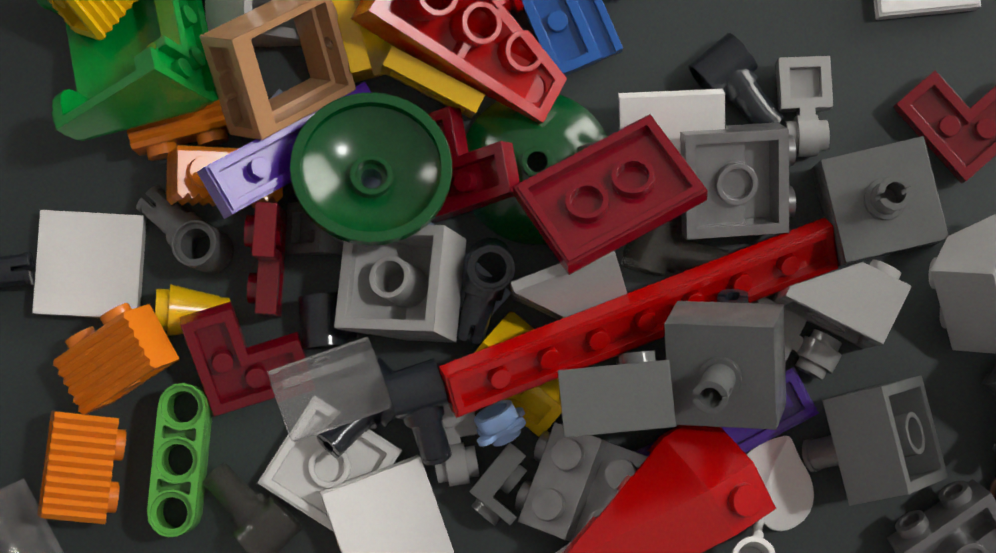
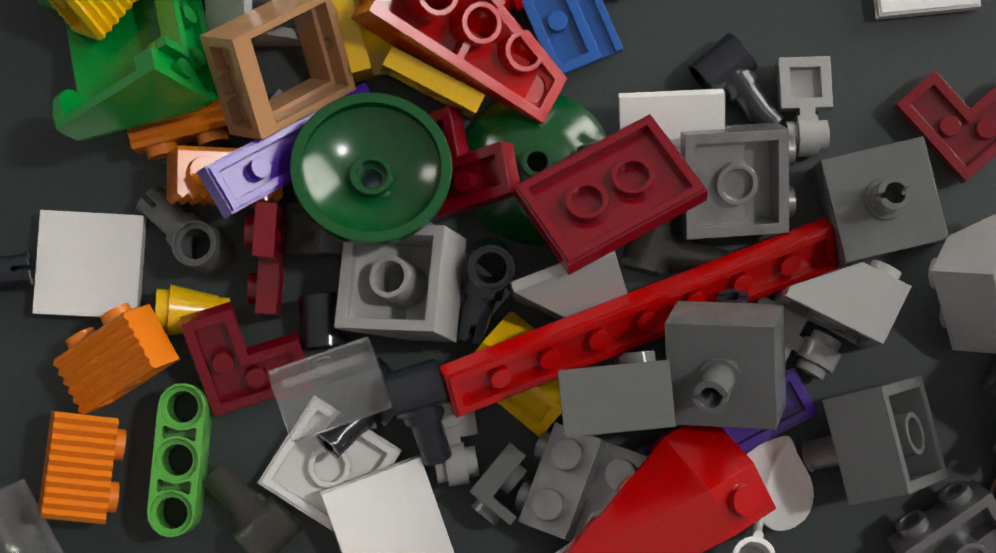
(499, 423): light blue plate -> none

